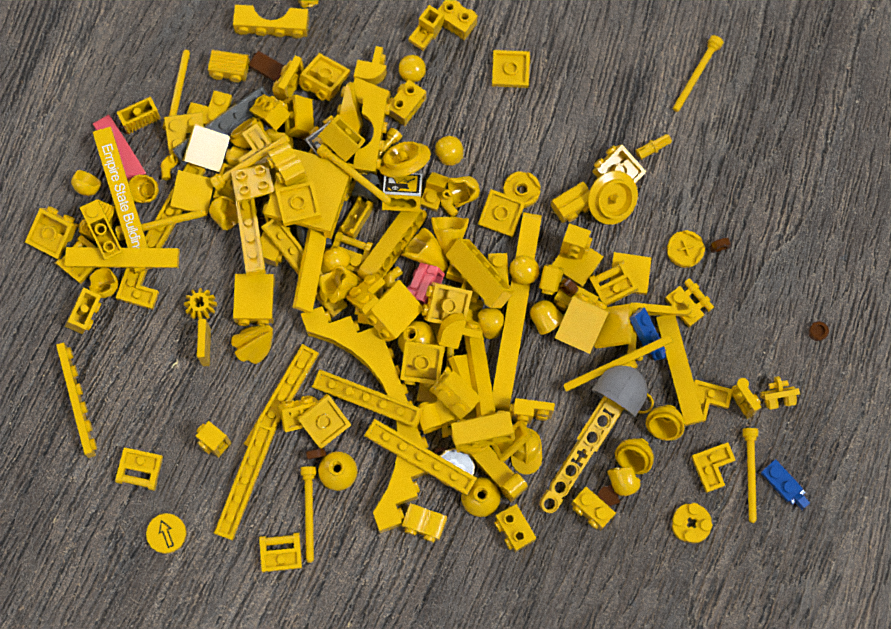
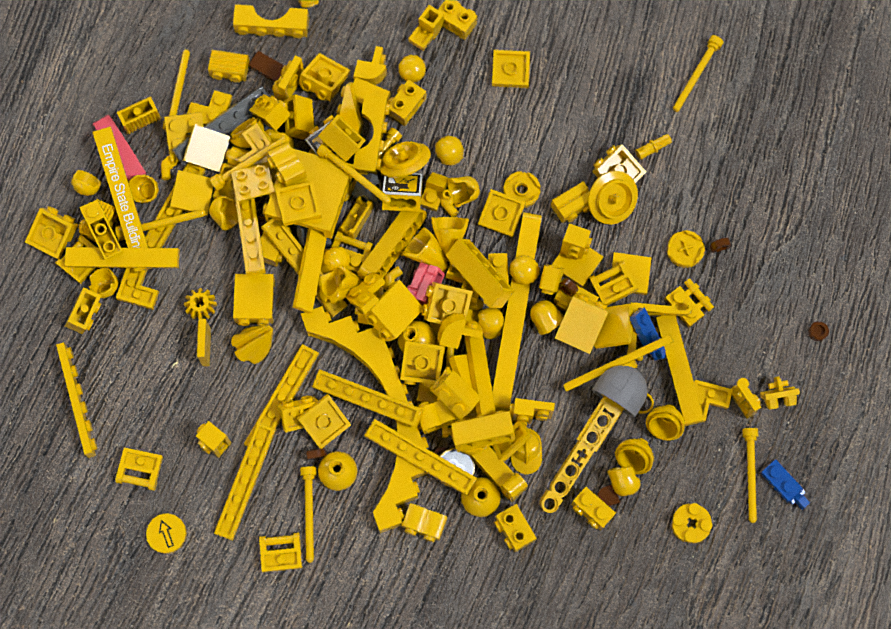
(708, 464): yellow plate -> none

